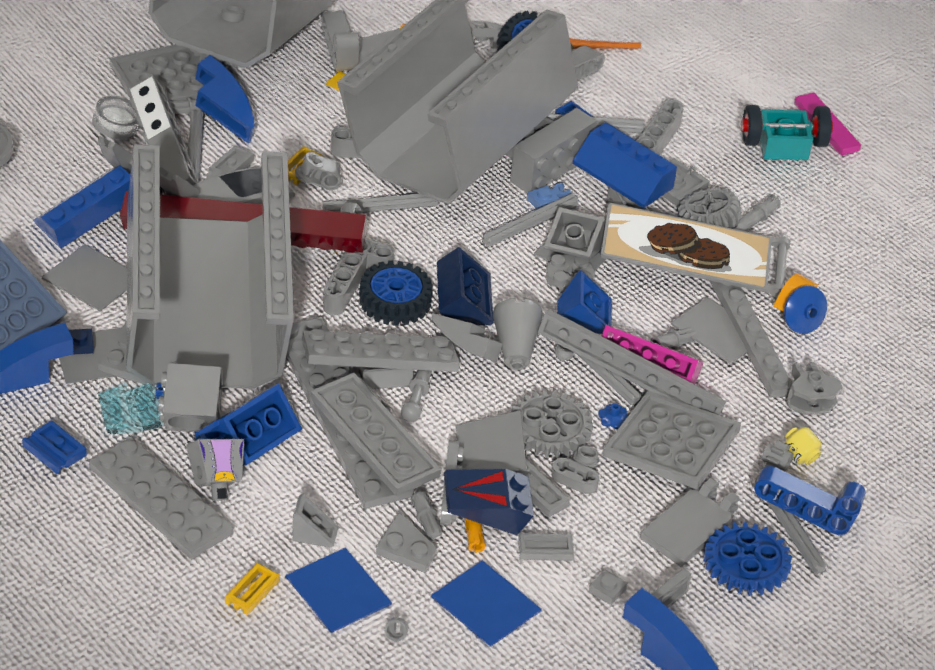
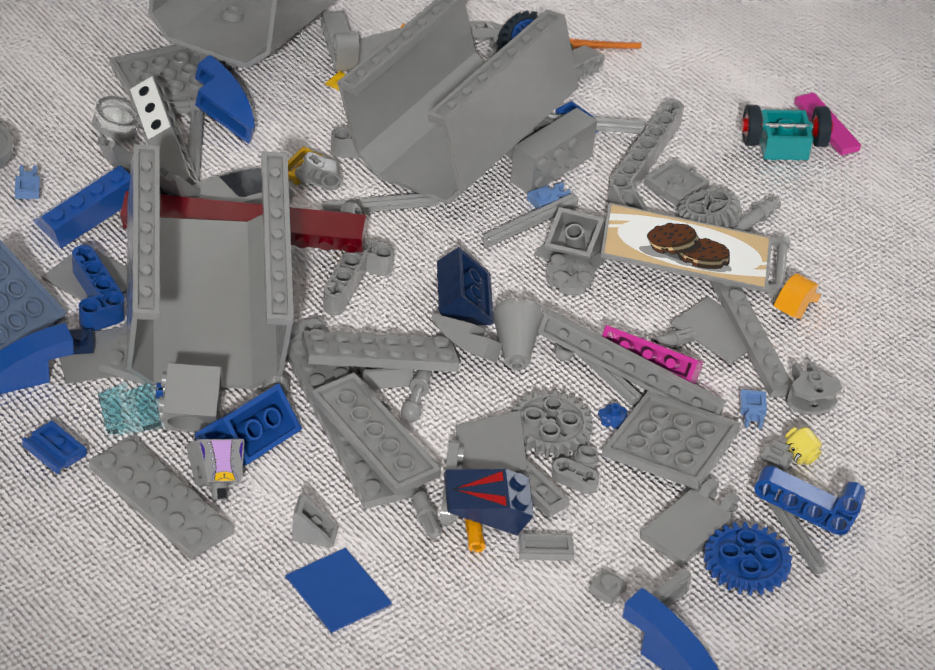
(27, 184): none -> medium blue plate
(105, 299): none -> blue beam
(232, 160): light grey hinge -> none
(260, 586): yellow tile -> none
(271, 381): none -> light grey tile
(390, 629): light grey hinge -> none
(395, 293): black wheel -> none
(407, 545): light grey wing -> none
(486, 603): blue piece -> none
(586, 304): blue slope -> none
(625, 165): blue slope -> none
(753, 406): none -> medium blue plate
(798, 308): blue dish -> none

